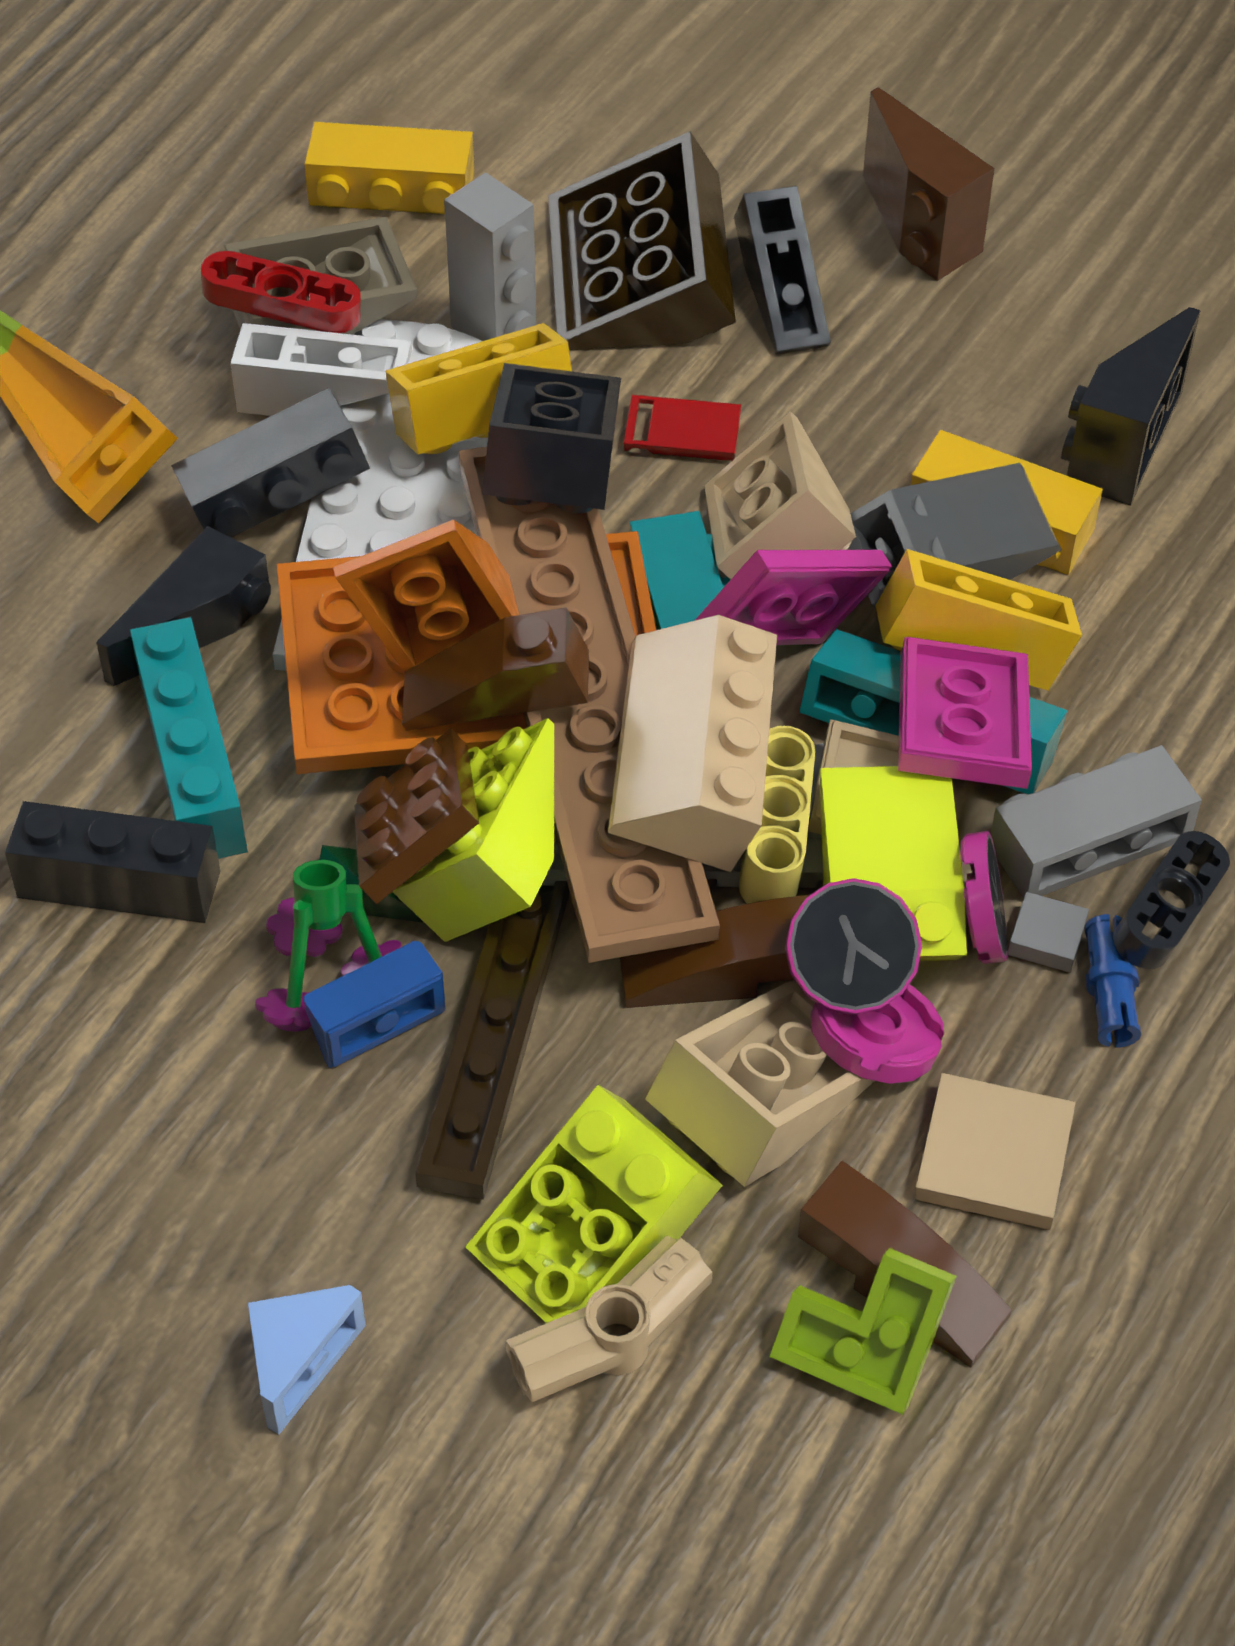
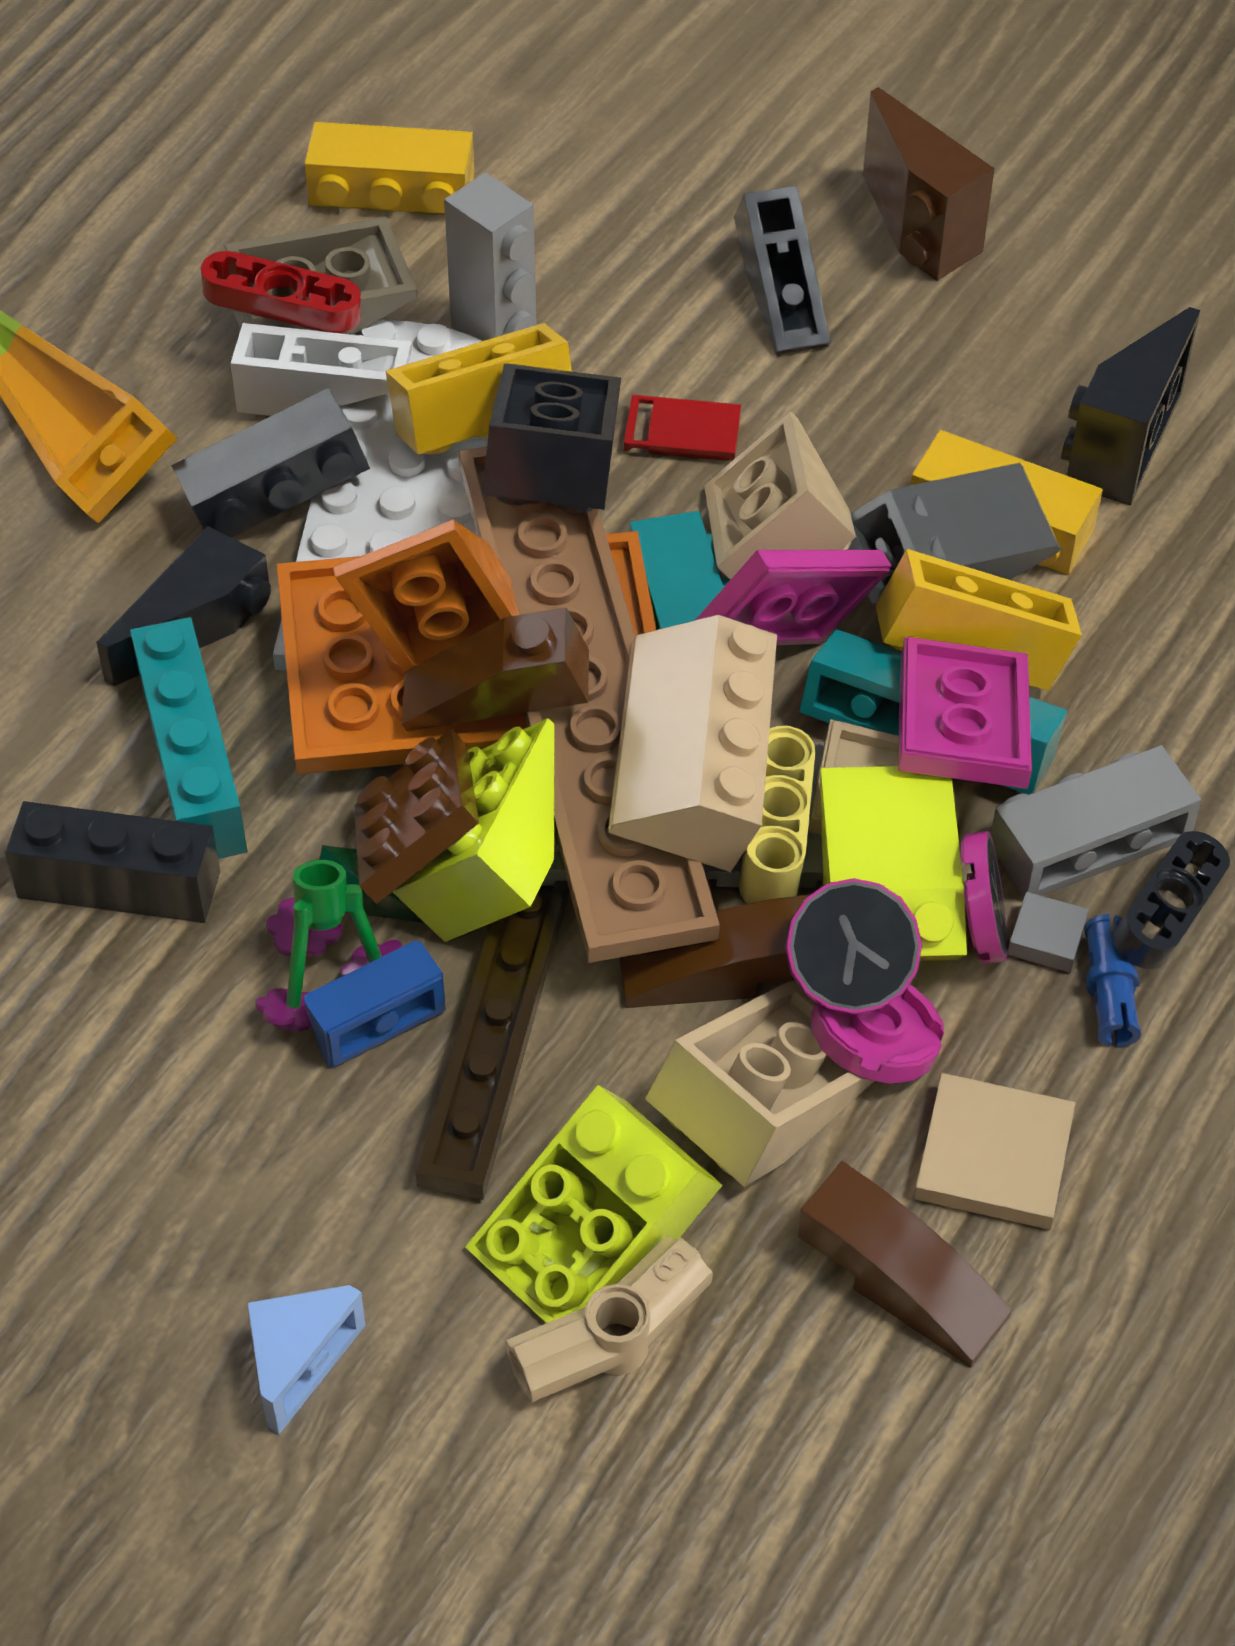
(642, 252): dark brown slope -> none
(870, 1350): lime plate -> none

